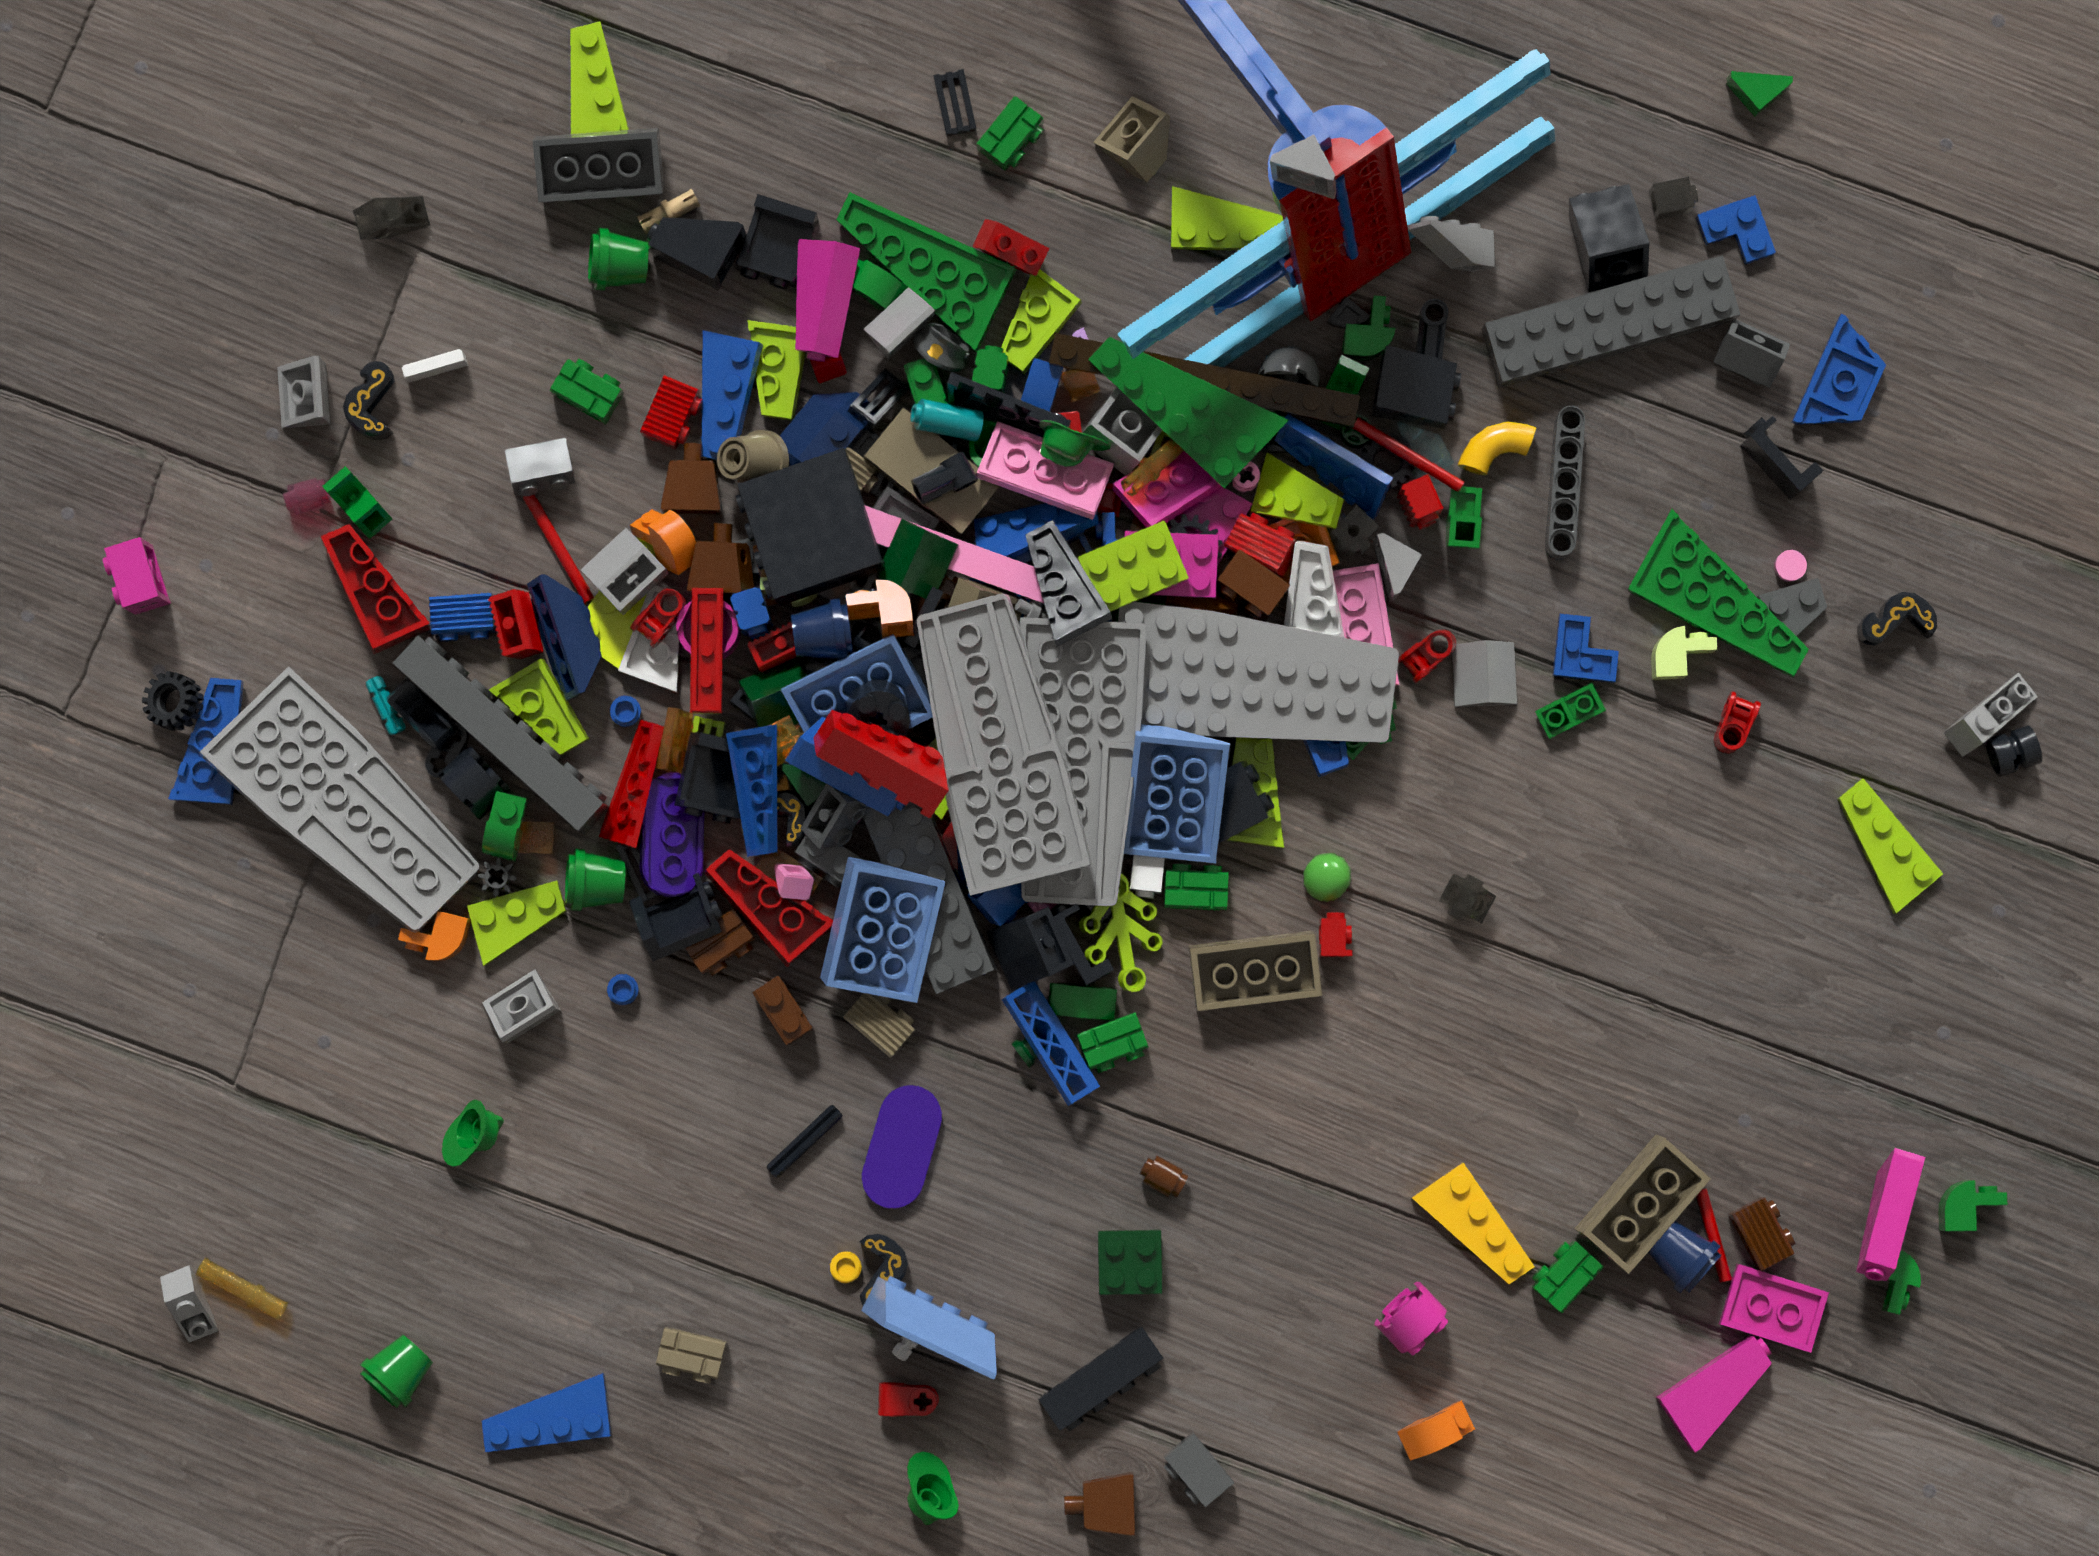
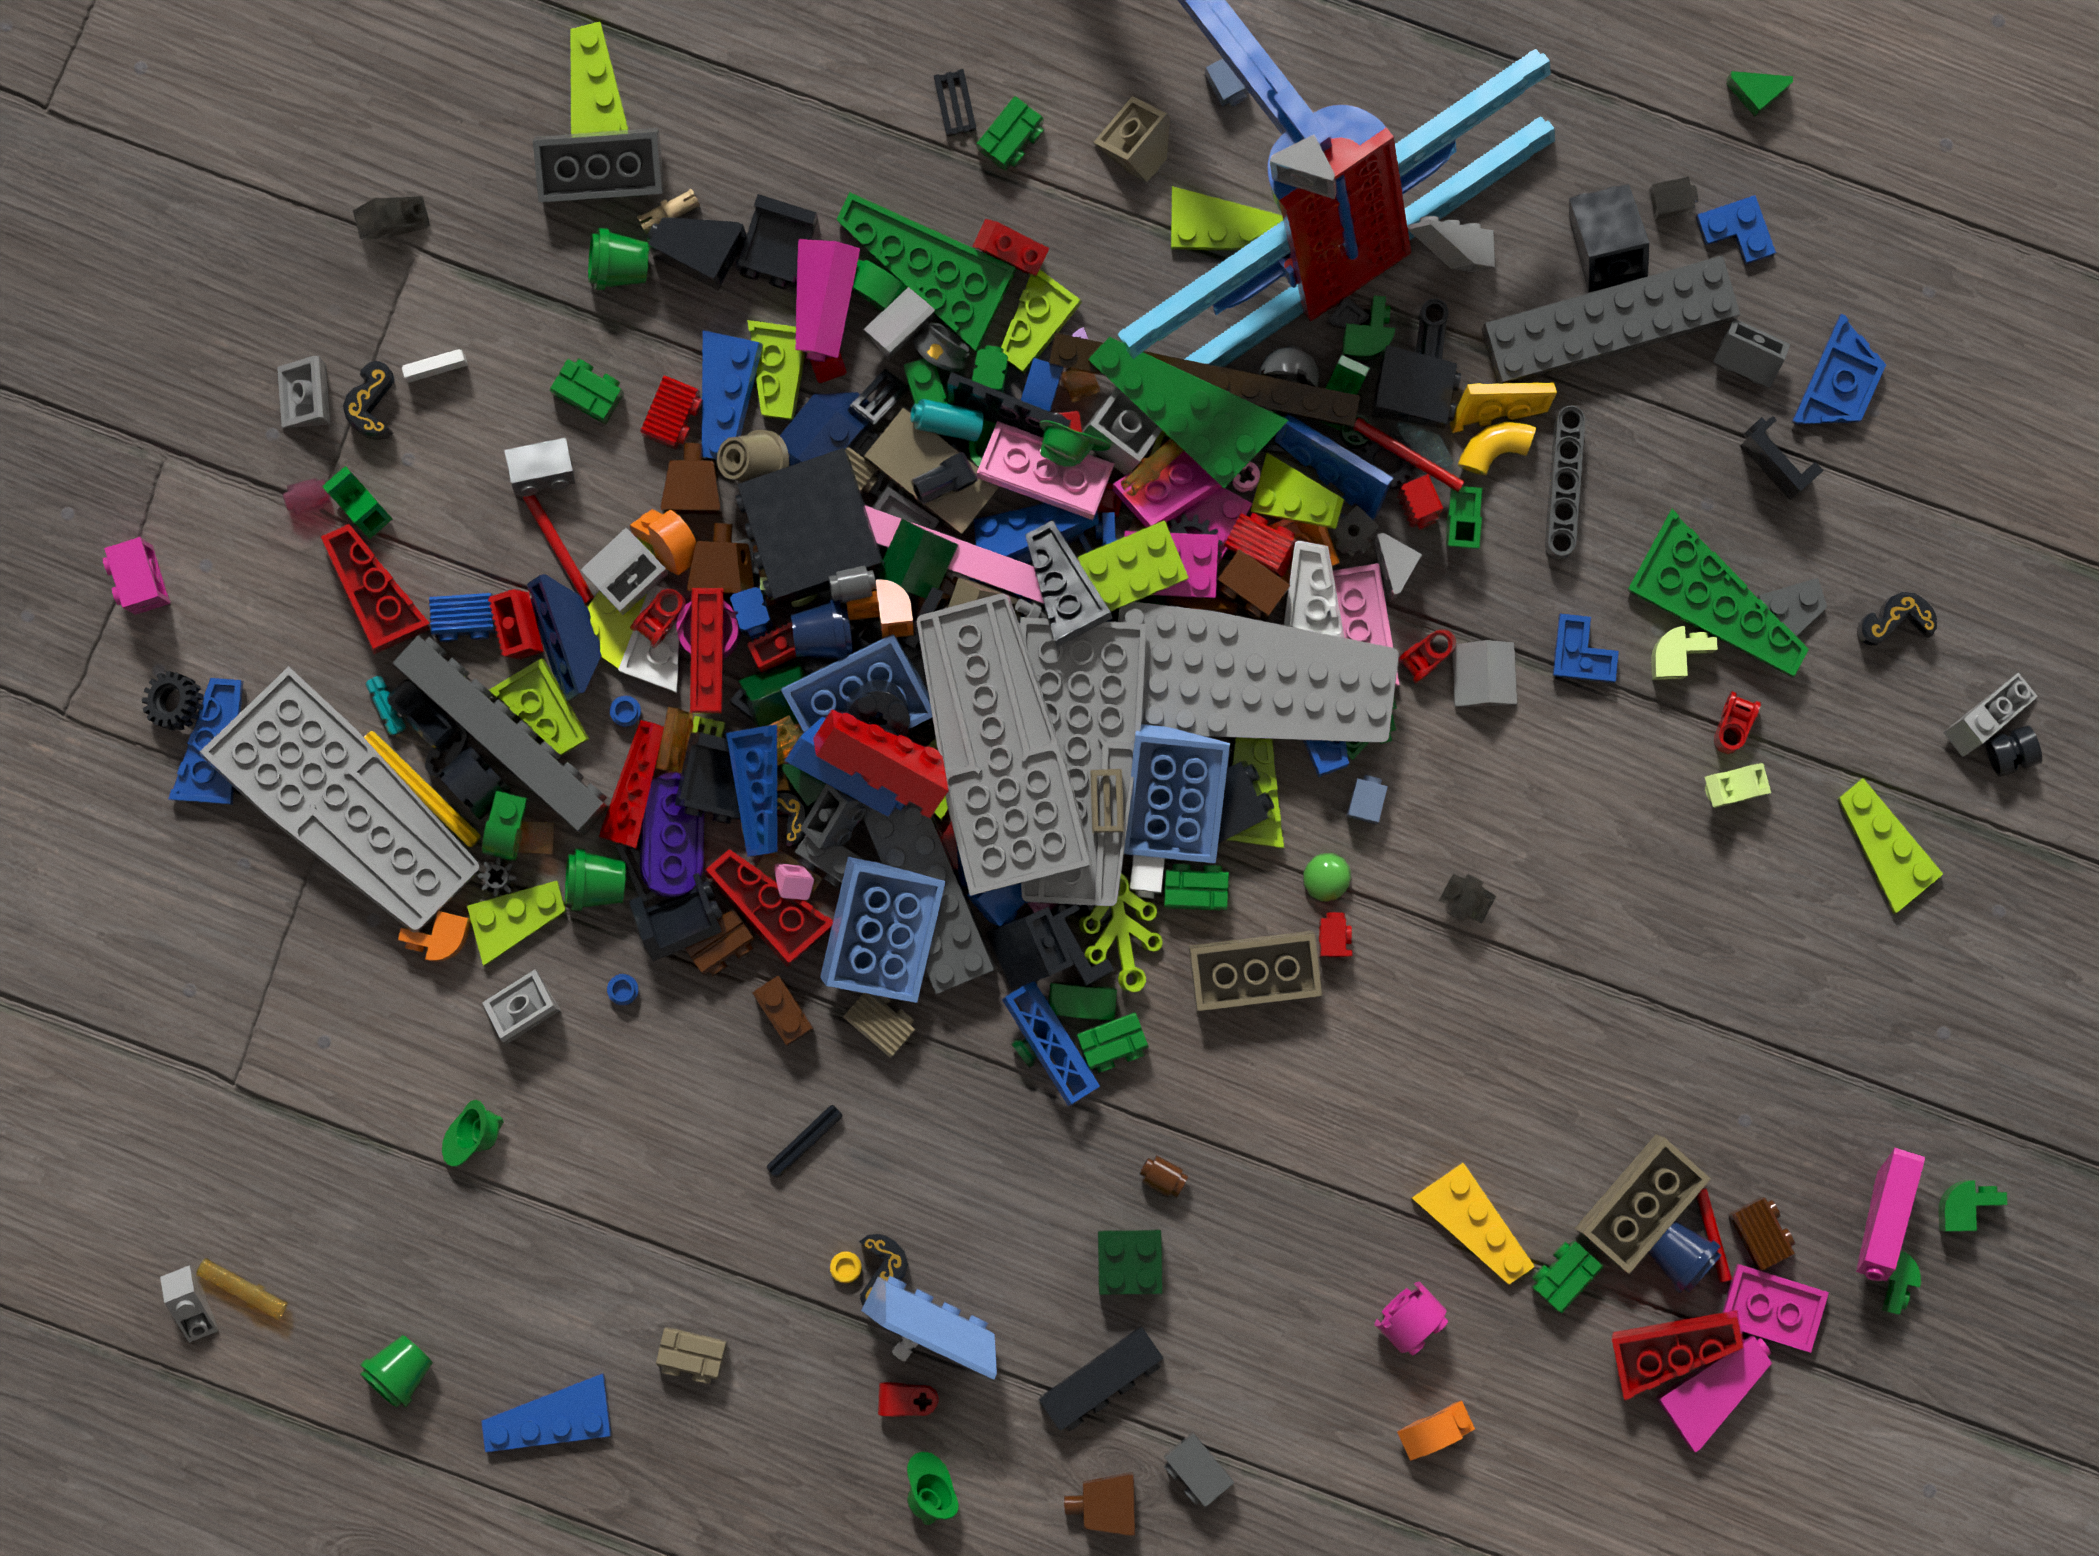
(425, 792): none -> yellow axle
(852, 584): none -> dark grey brick
(901, 1146): dark purple tile -> none
(1106, 789): none -> dark tan tile
(1225, 83): none -> sand blue brick
(1367, 799): none -> sand blue brick
(1490, 401): none -> yellow wing
(1570, 710): green slope -> none
(1671, 1349): none -> red wedge
(1737, 785): none -> yellowish green brick
(1790, 565): bright pink tile -> none

